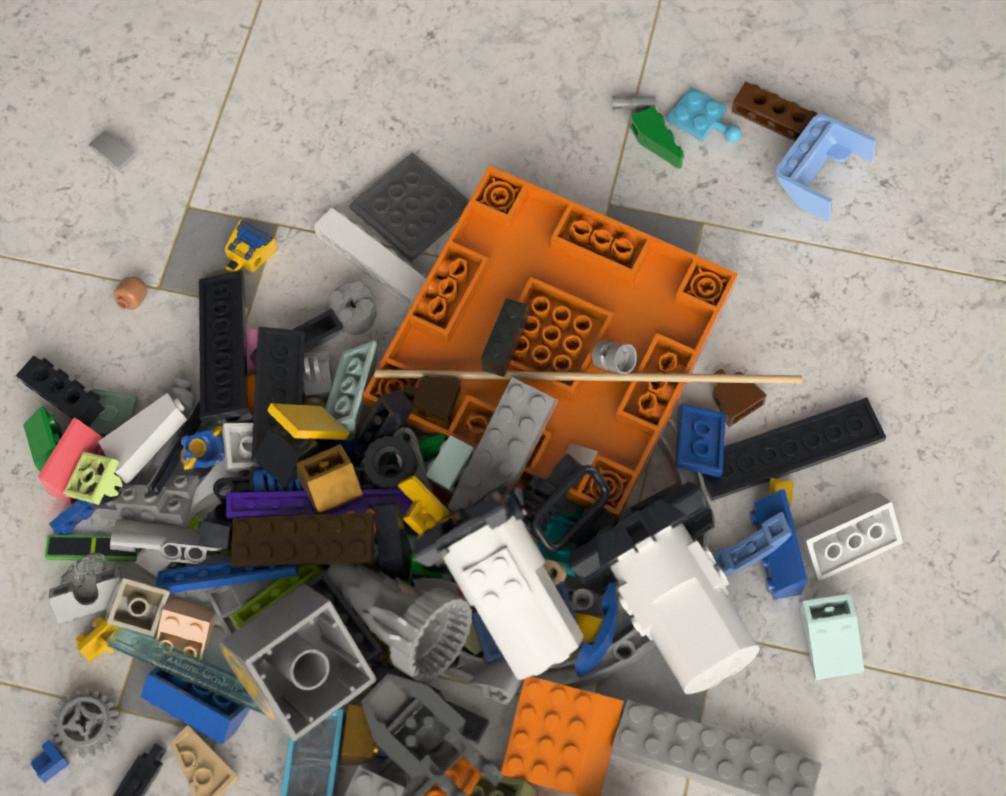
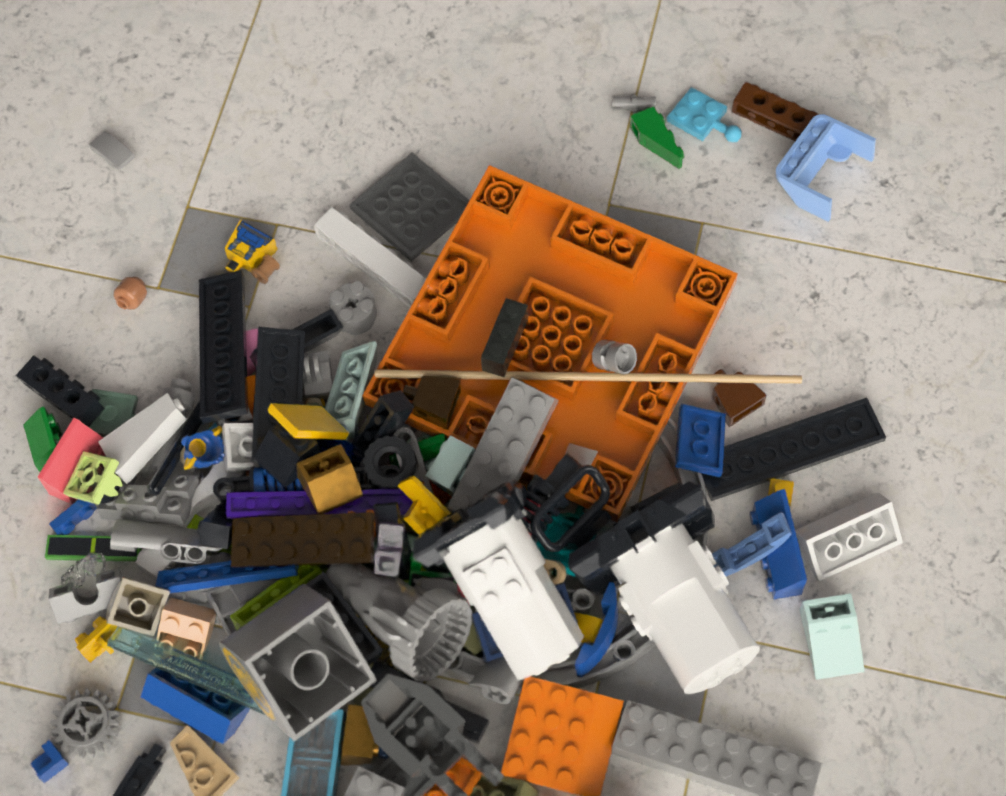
(265, 269): none -> medium nougat bush
(389, 549): none -> slope

